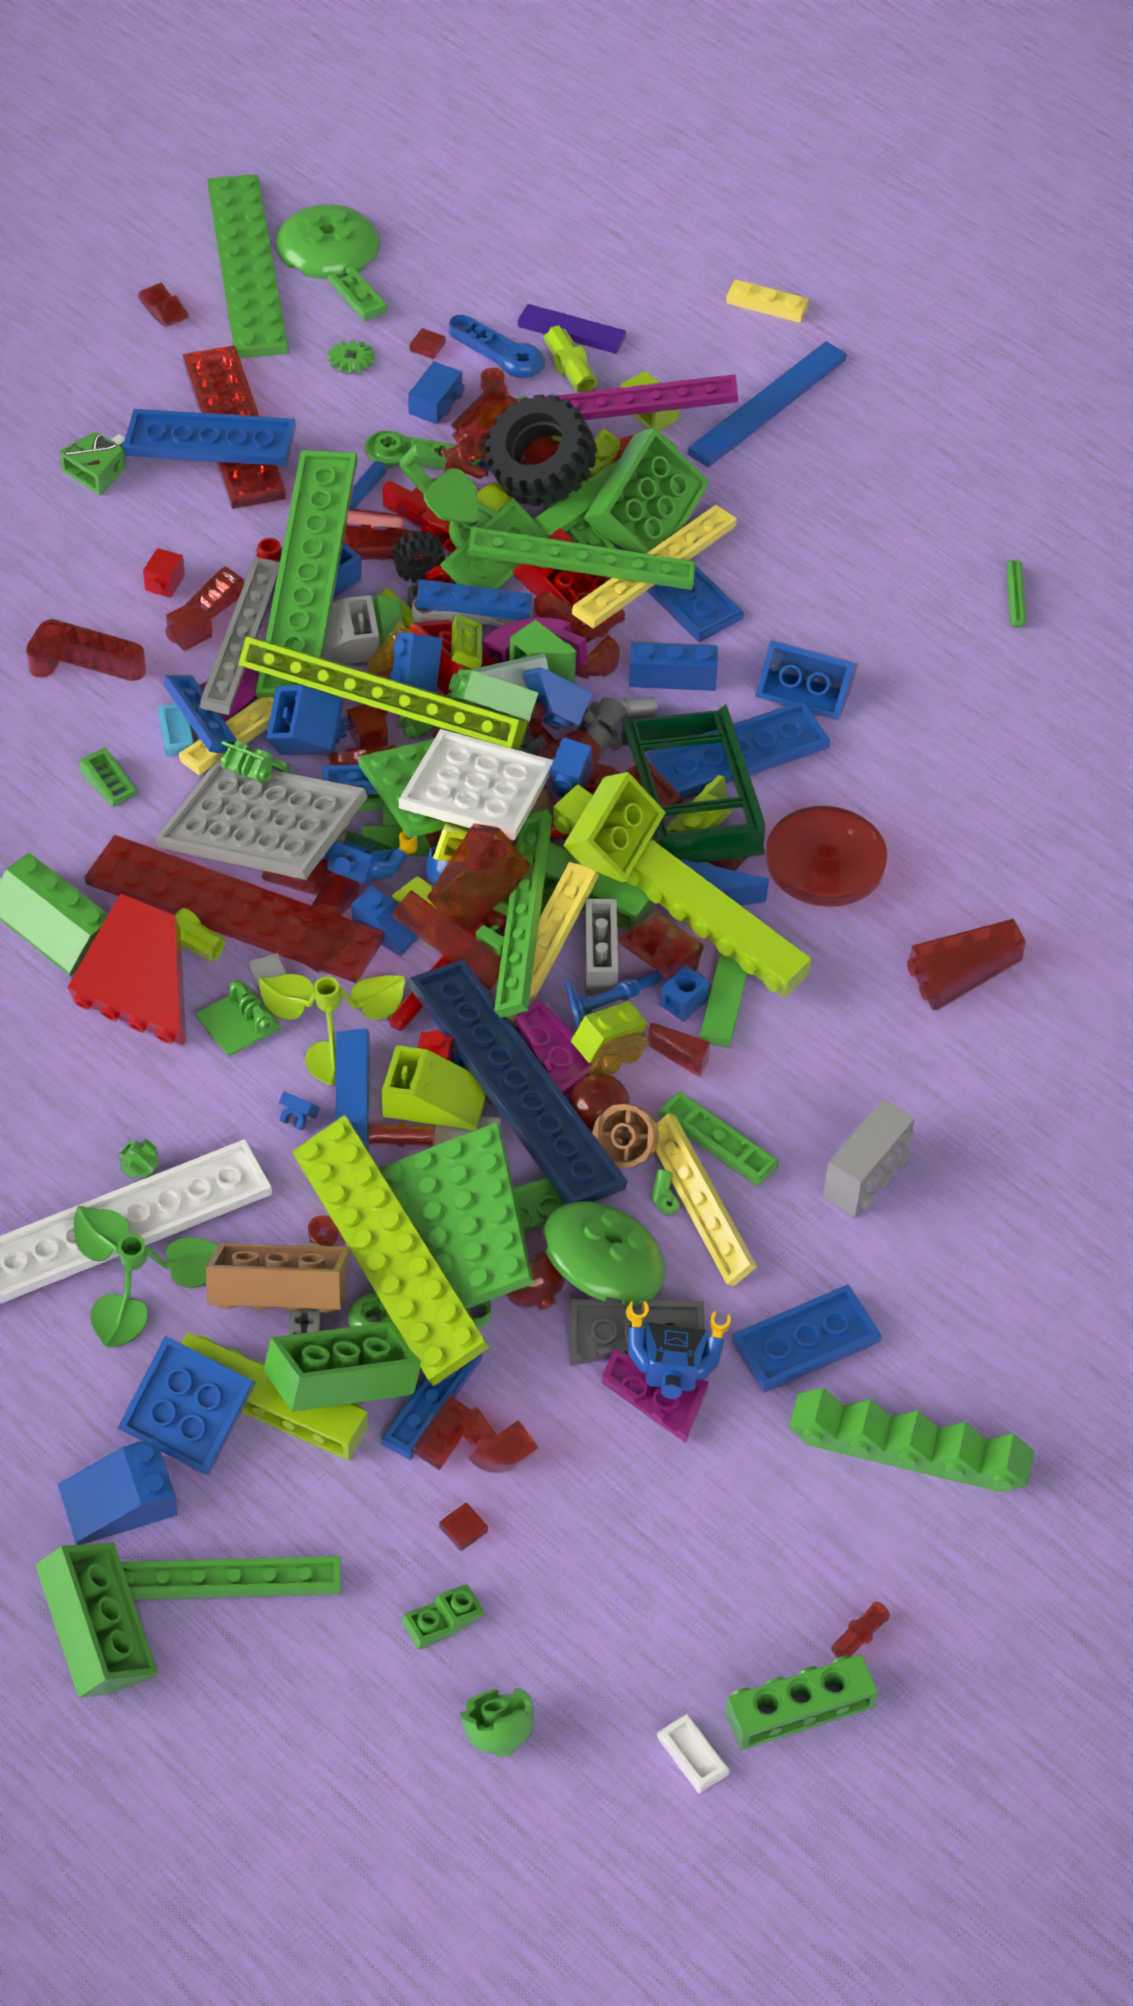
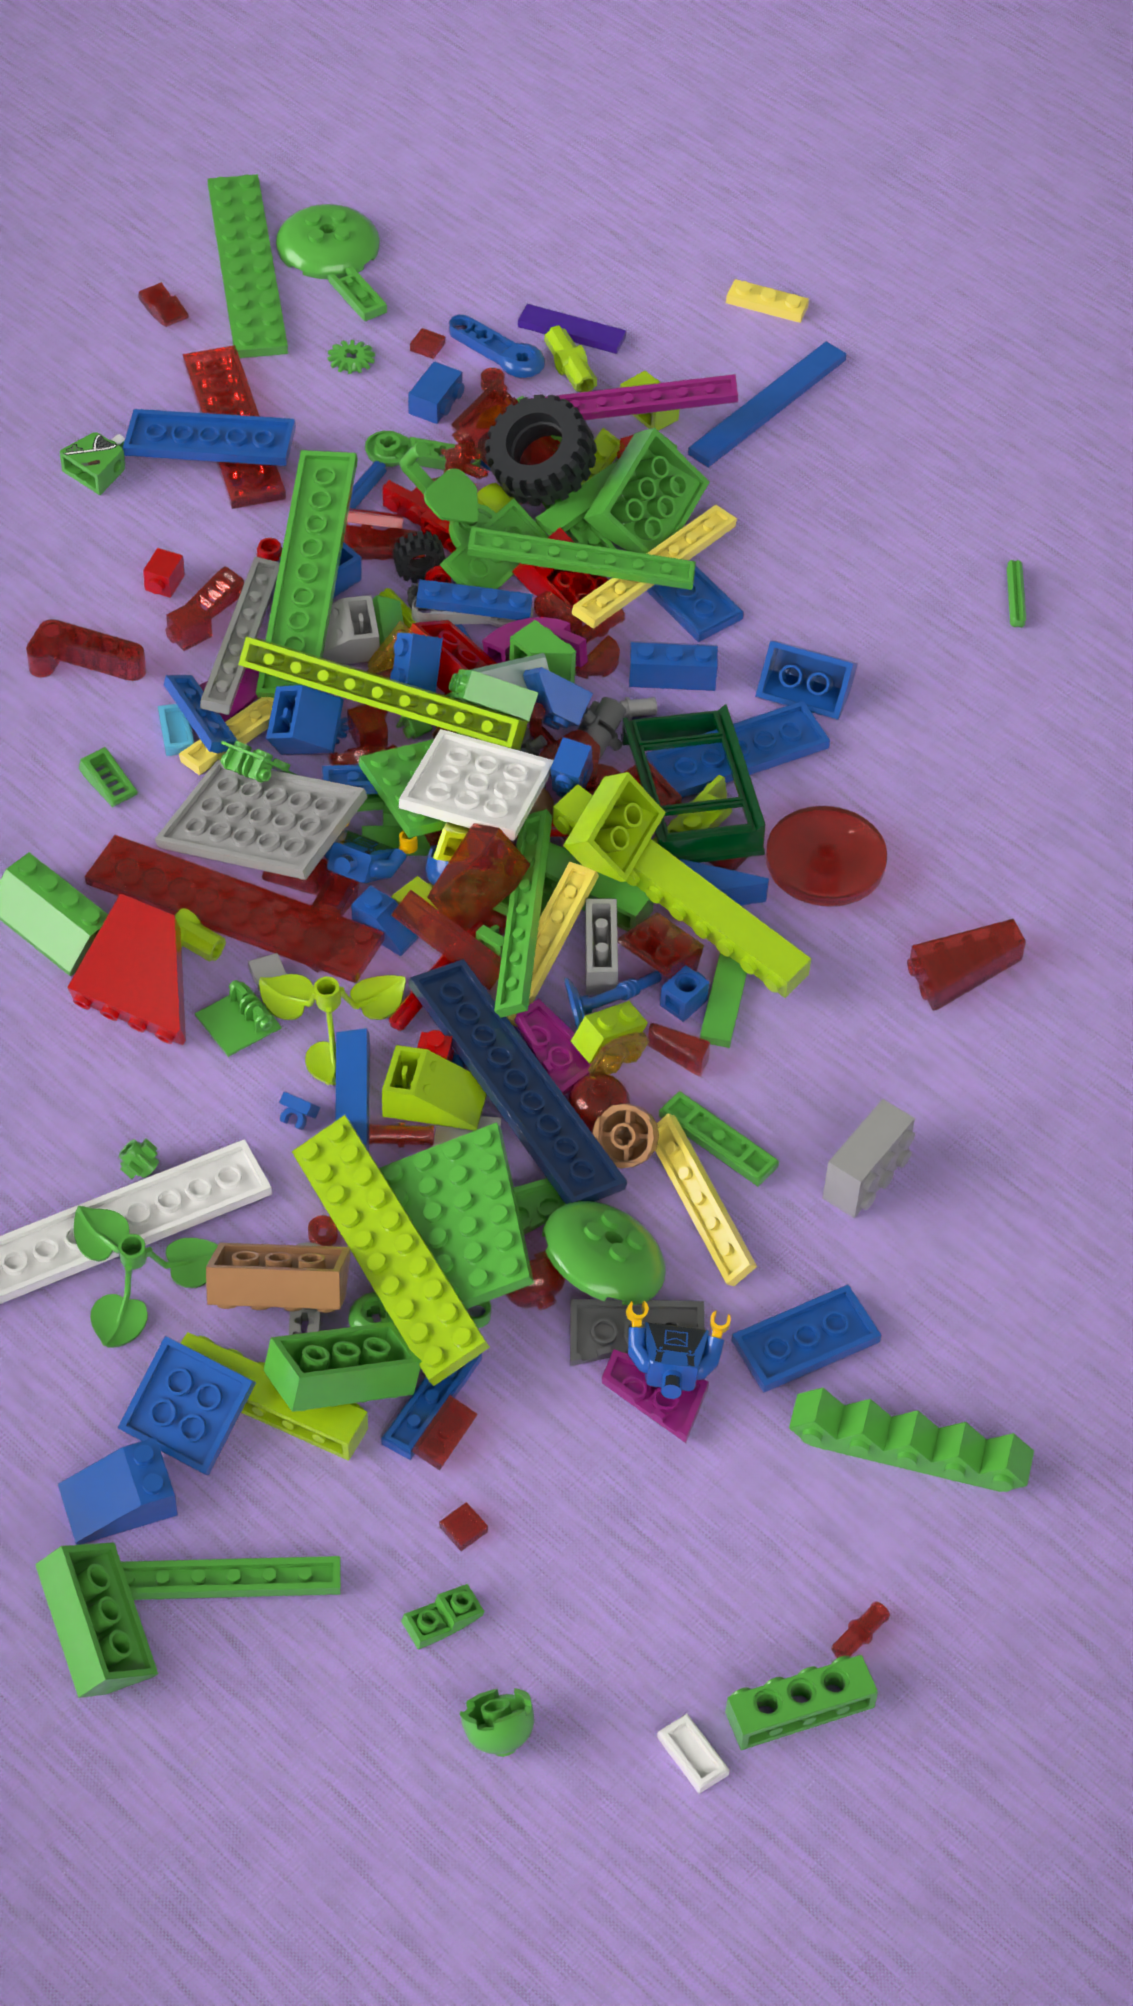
(466, 642): lime tile -> none
(496, 1451): clear red brick -> none
(662, 1195): bright green arm -> none

